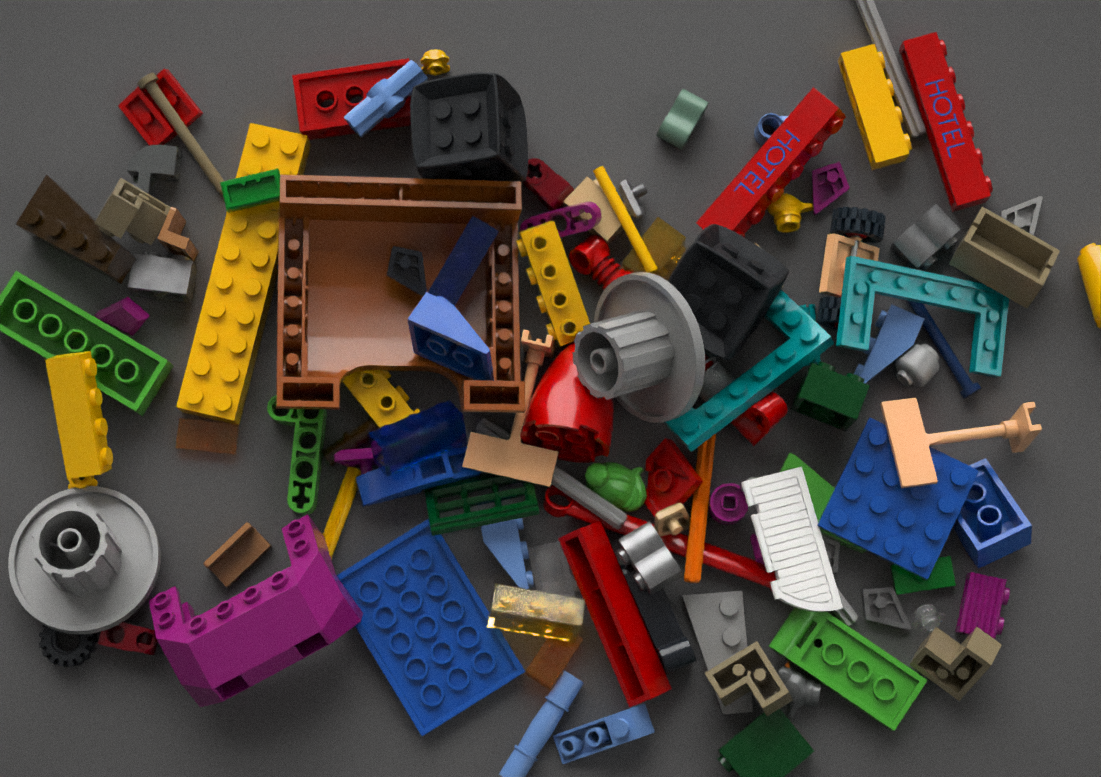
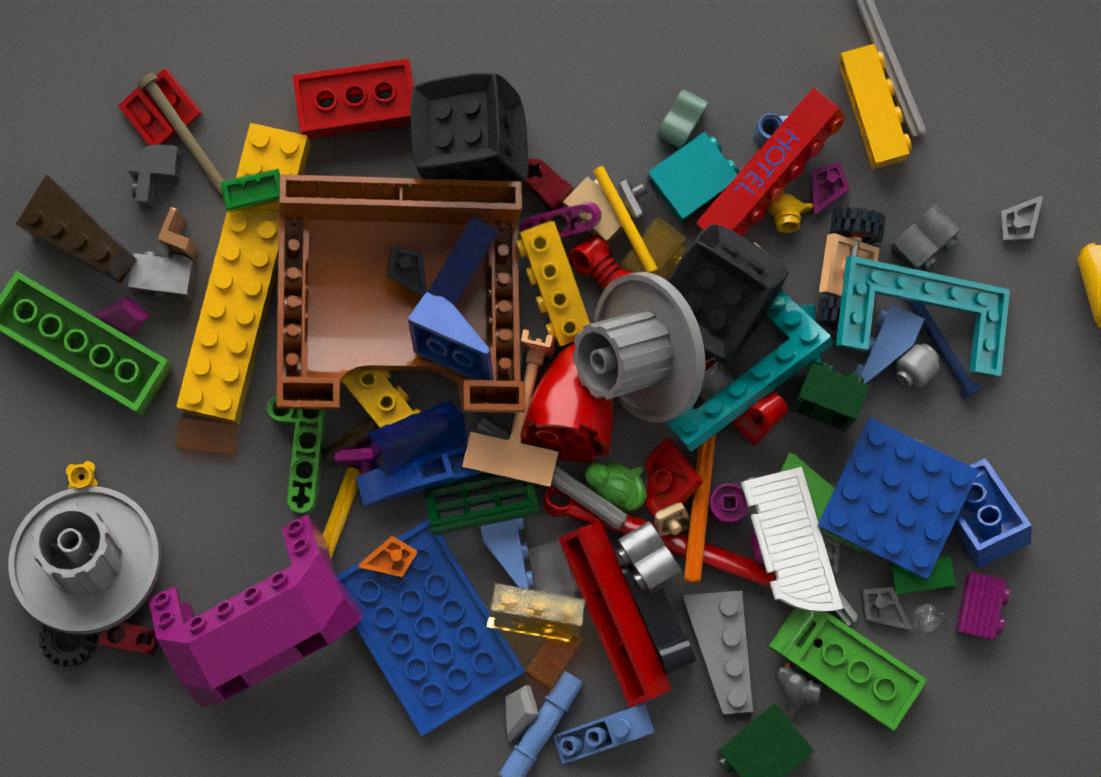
(79, 414): yellow brick -> none
(133, 212): dark tan brick -> none
(237, 554): medium nougat panel -> none
(385, 98): medium blue piece -> none
(390, 558): none -> orange piece
(435, 62): yellow plate -> none
(520, 712): none -> light grey piece
(692, 177): none -> teal brick
(749, 672): dark tan brick -> none
(912, 443): light nougat piece -> none
(945, 121): red brick -> none
(955, 665): dark tan brick -> none
(1004, 257): dark tan piece -> none

